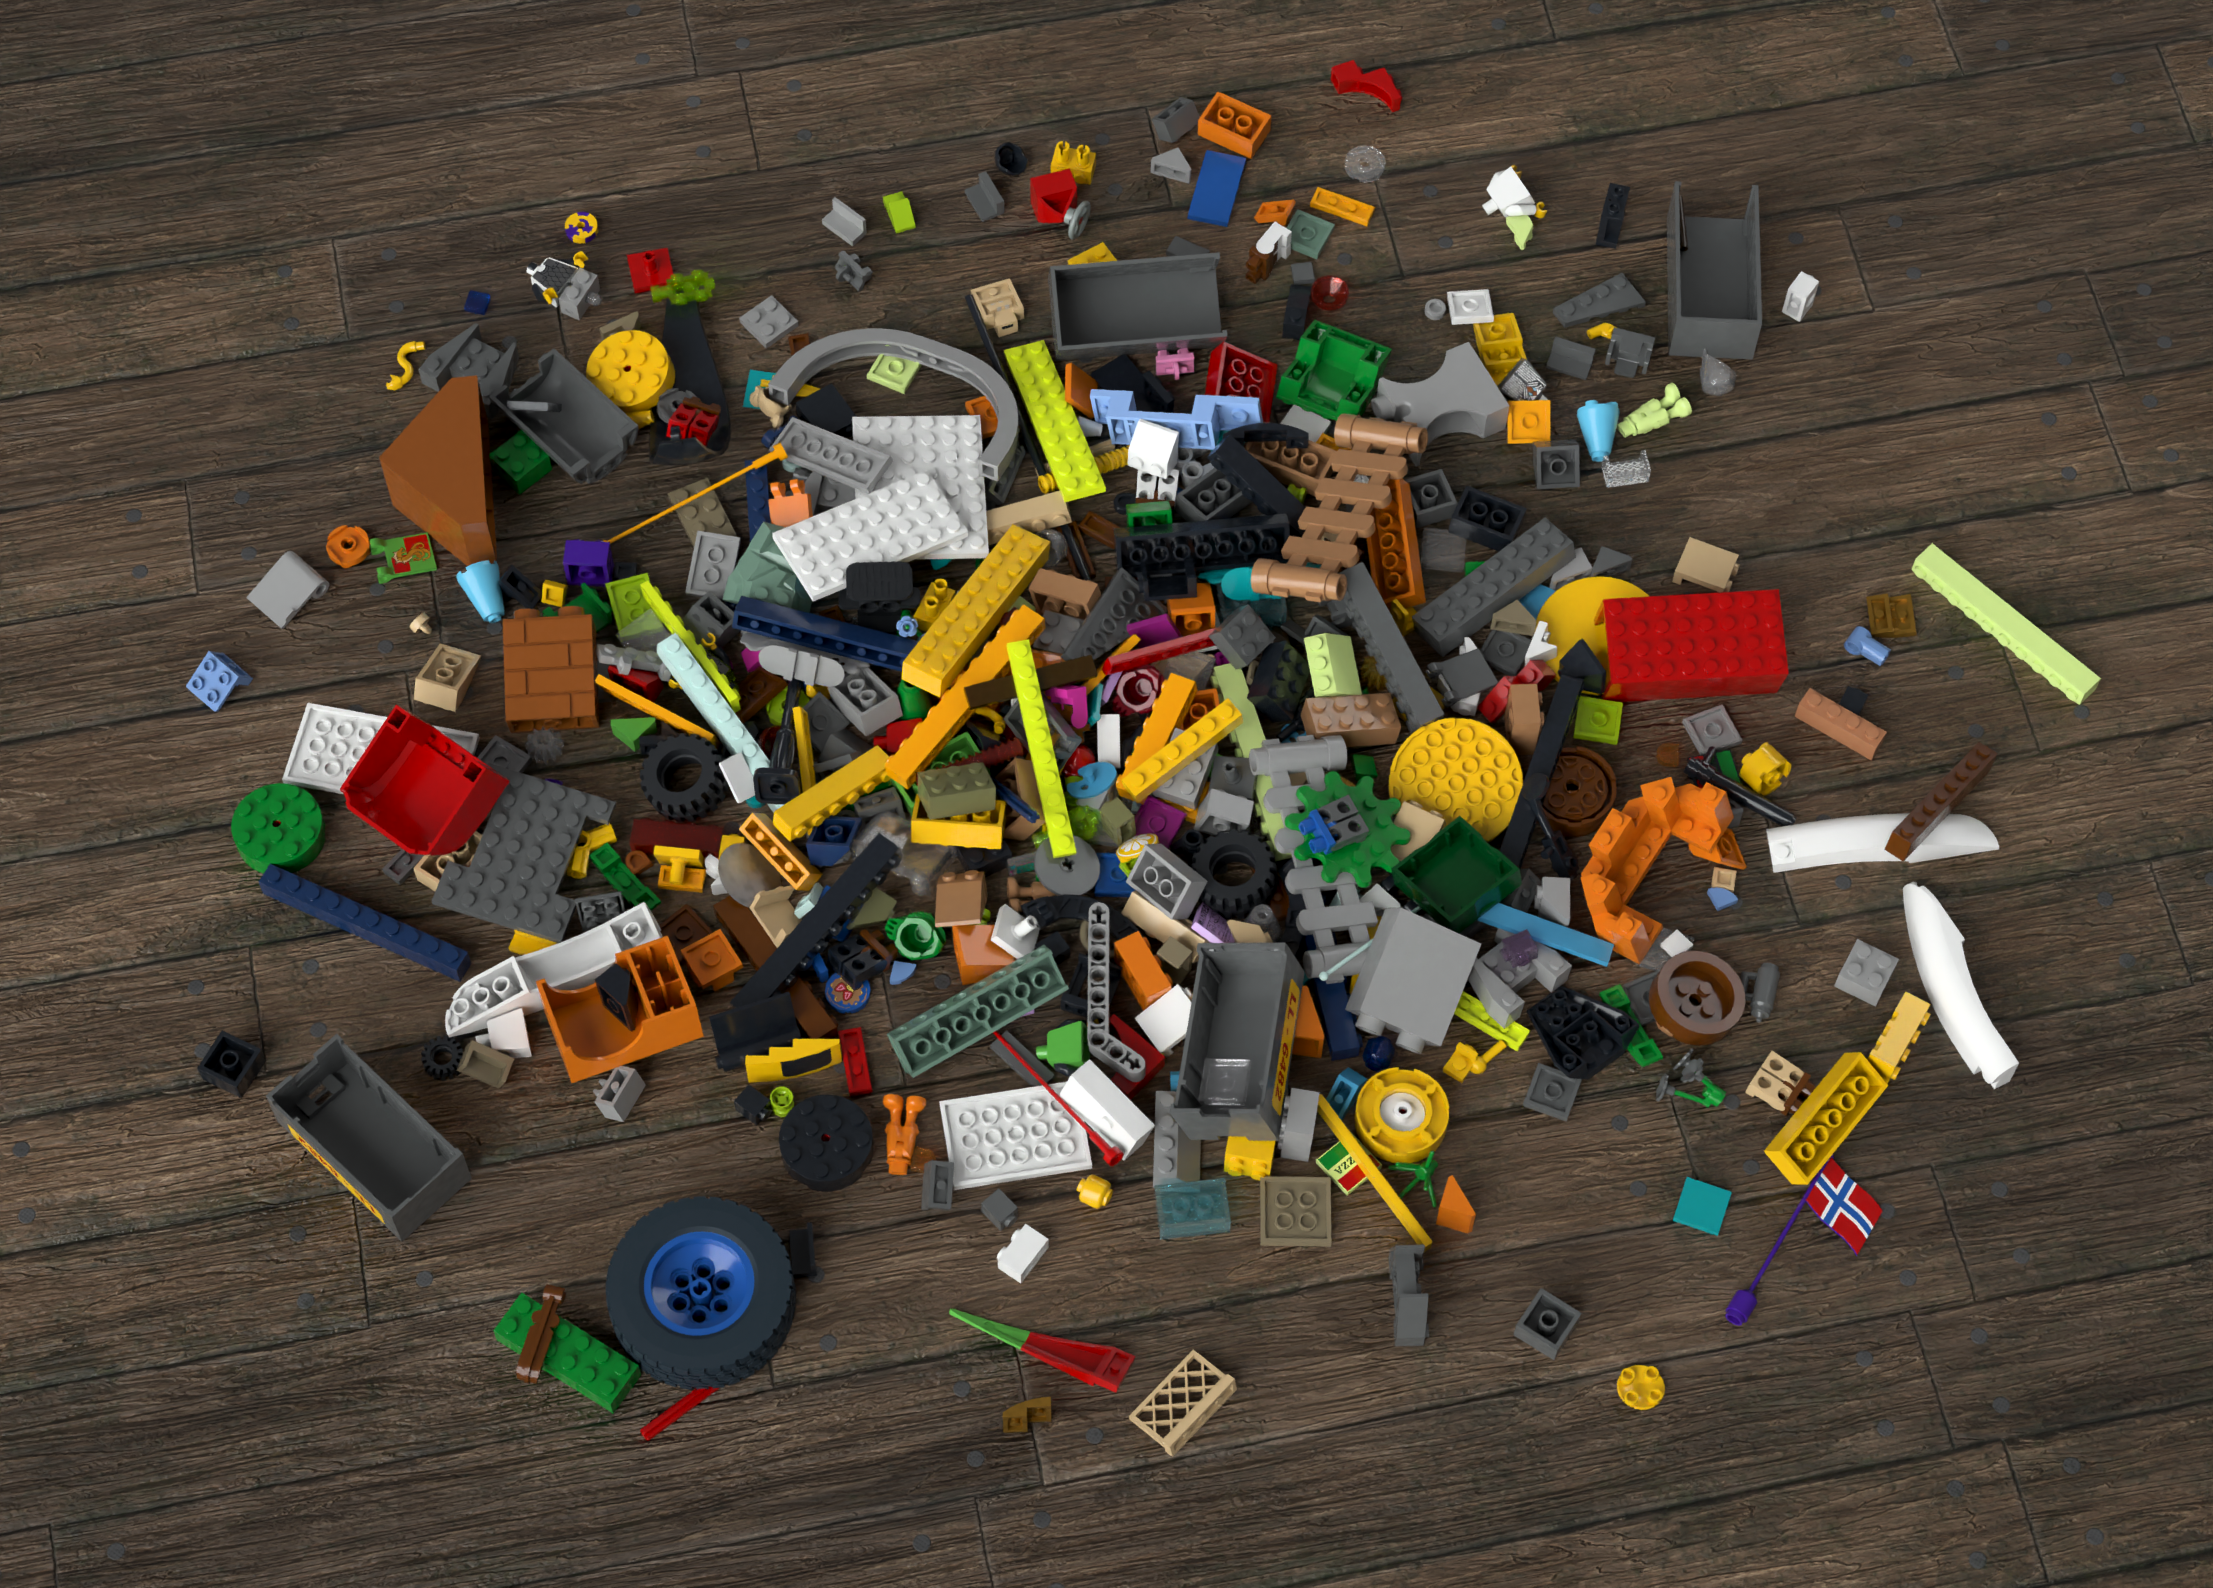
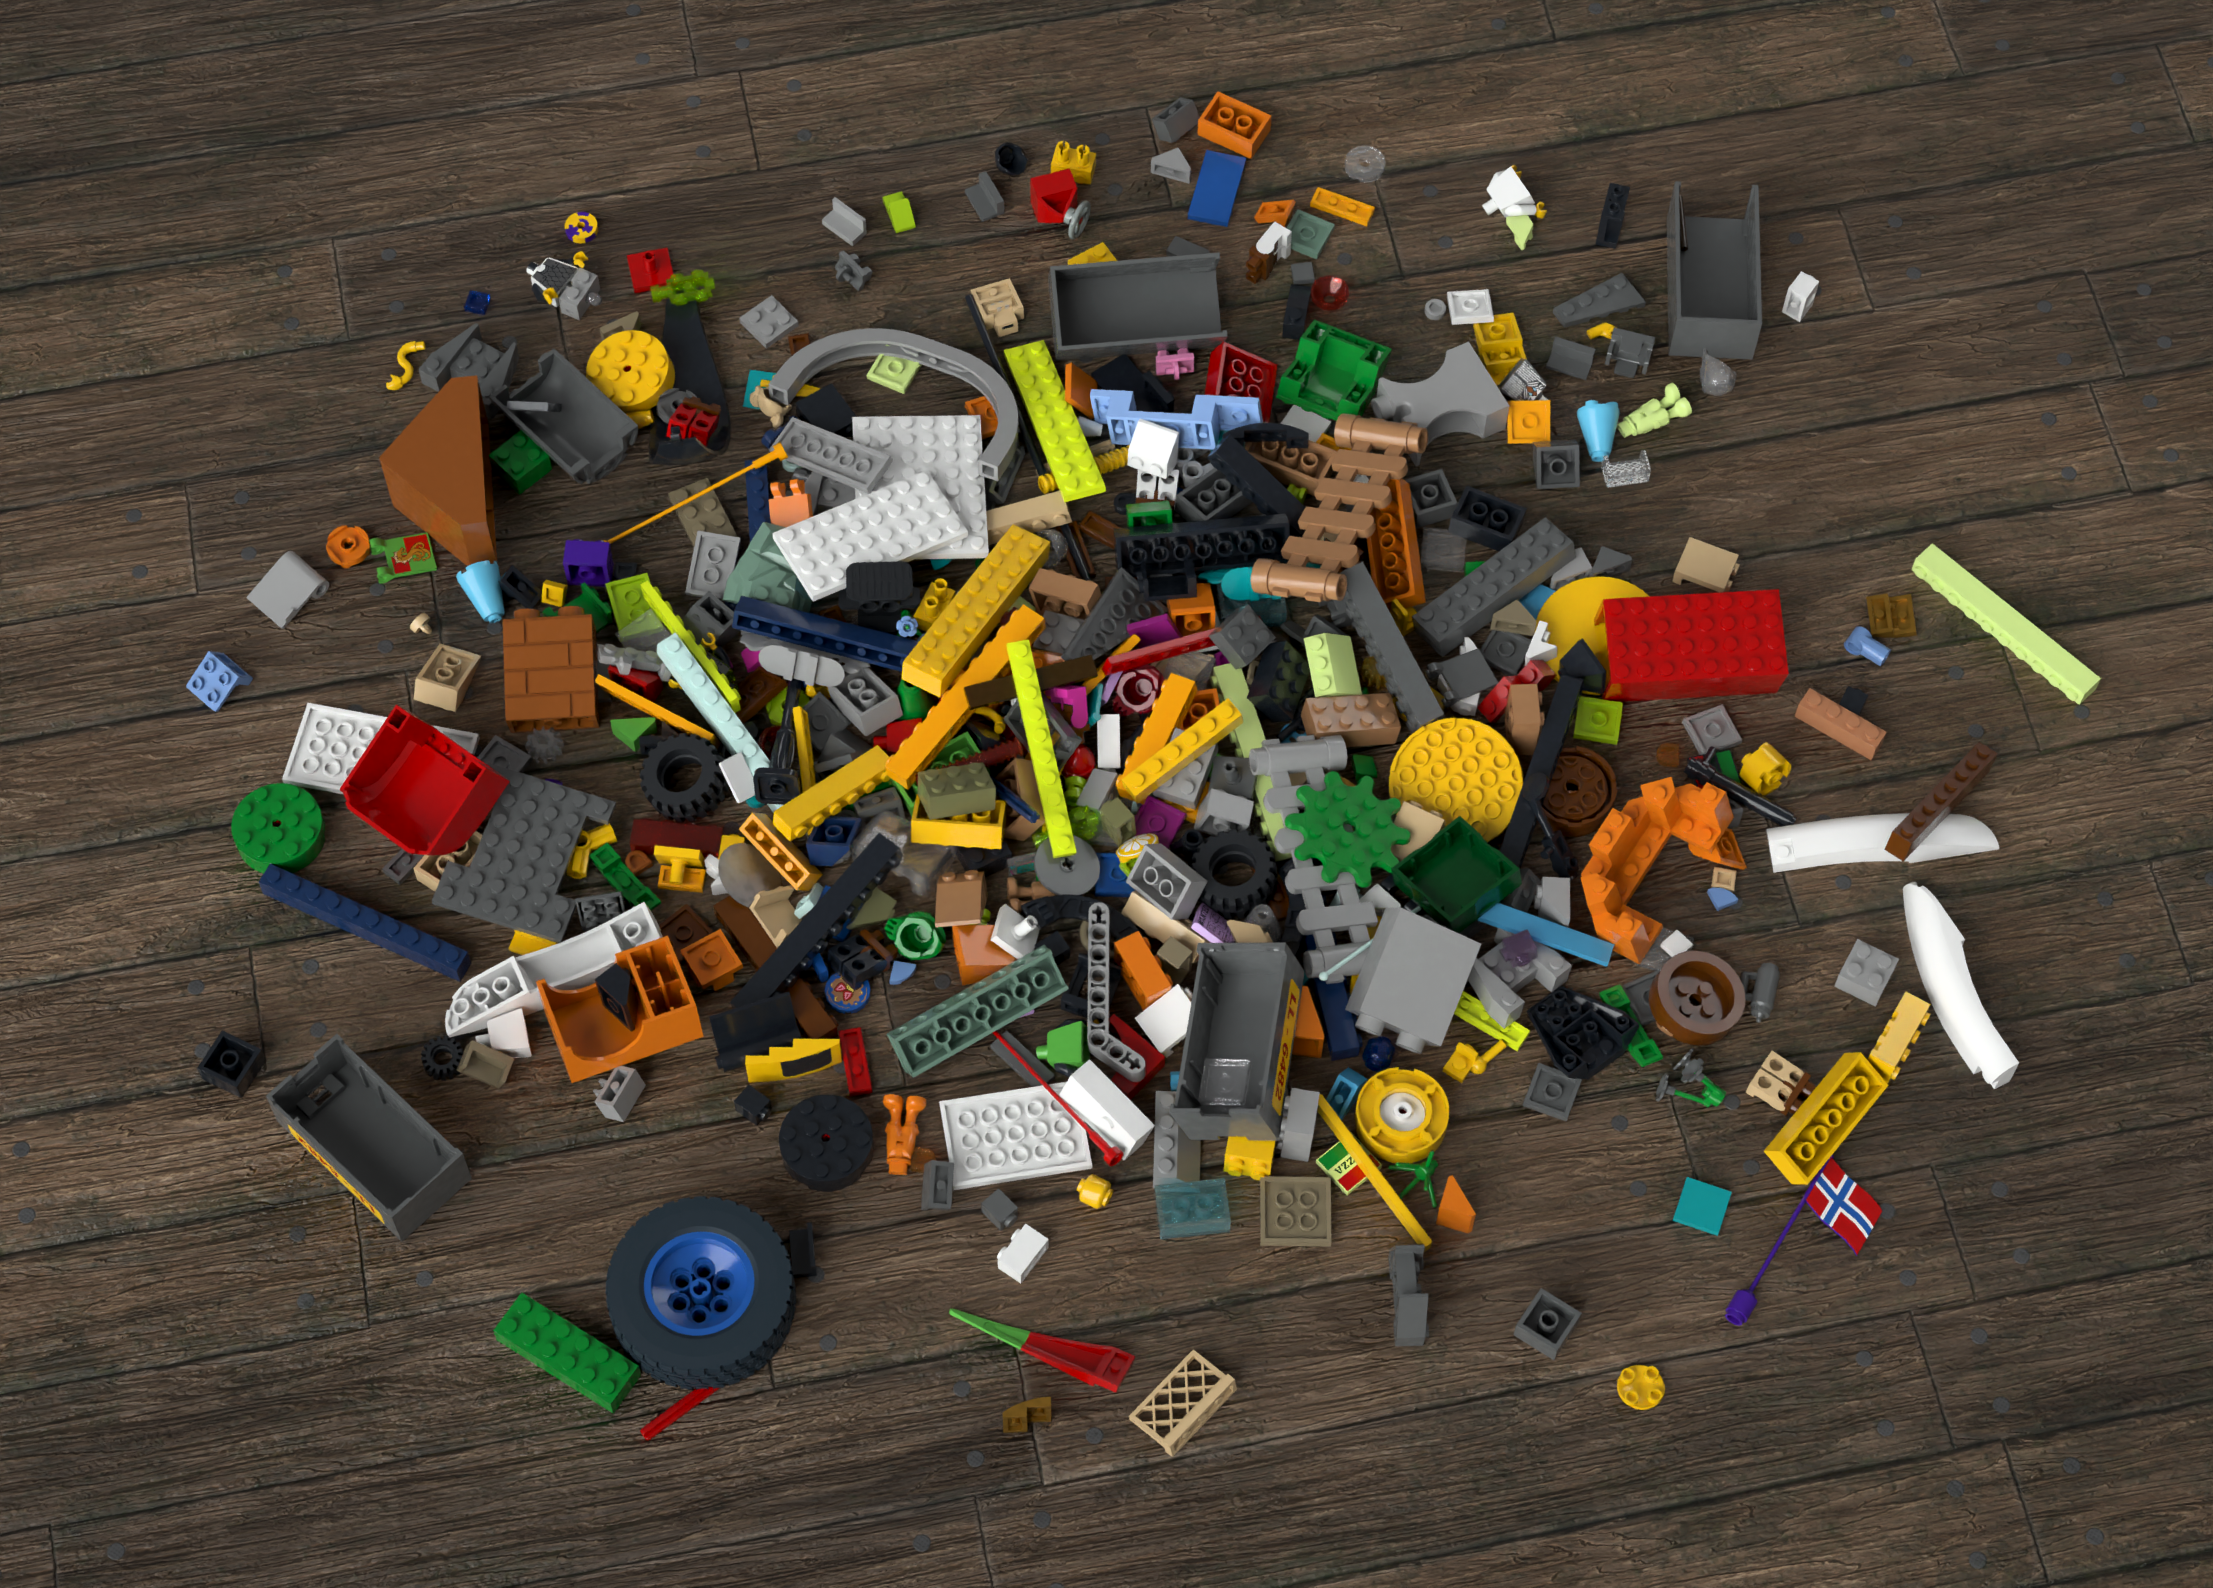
(540, 1335): reddish brown piece -> none
(779, 1097): lime wheel -> none
(1097, 777): dark azure piece -> none
(1334, 826): dark grey hips -> none
(1378, 83): red arch -> none

